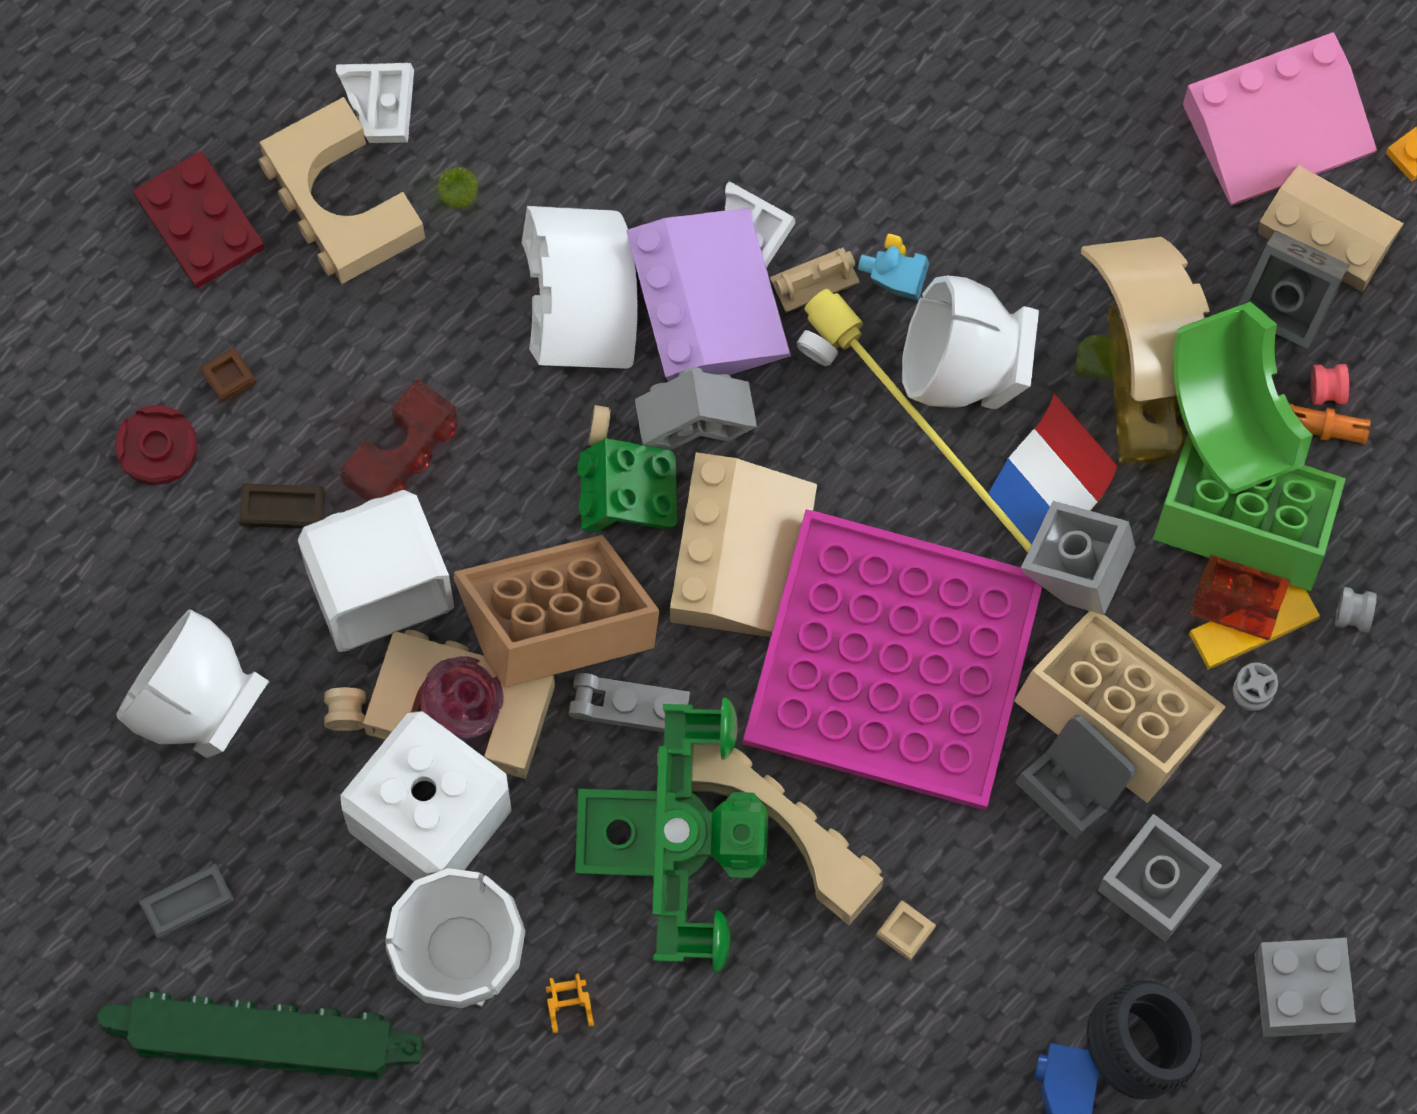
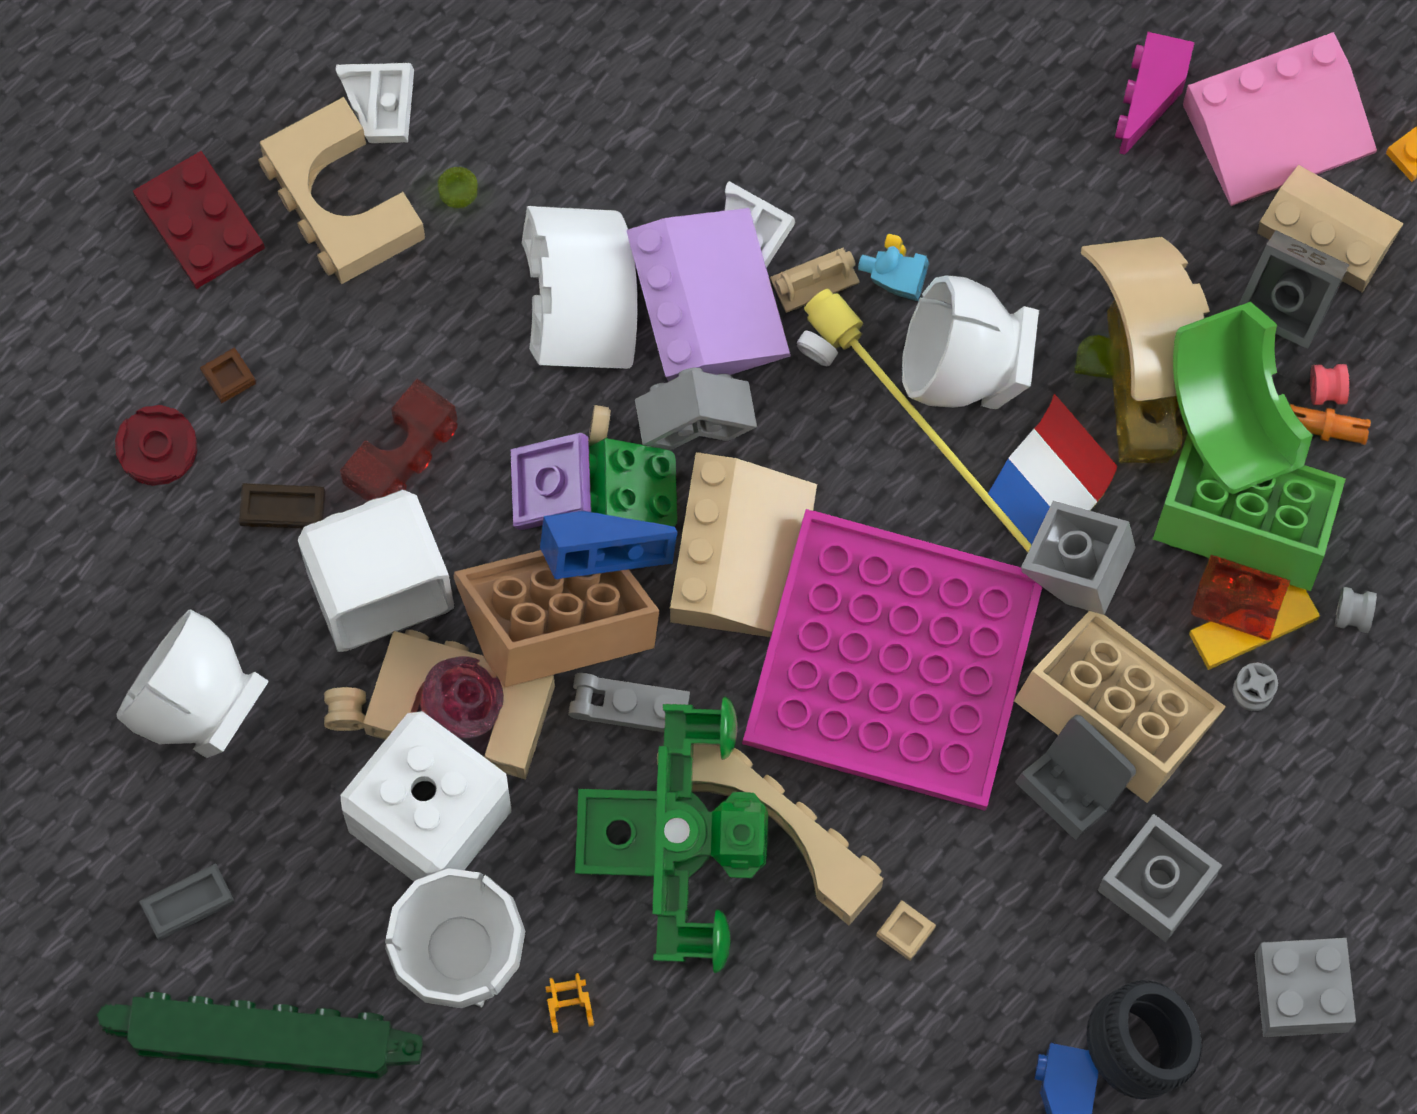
(550, 479): none -> medium lavender tile
(602, 543): none -> blue slope
(1159, 82): none -> dark pink slope

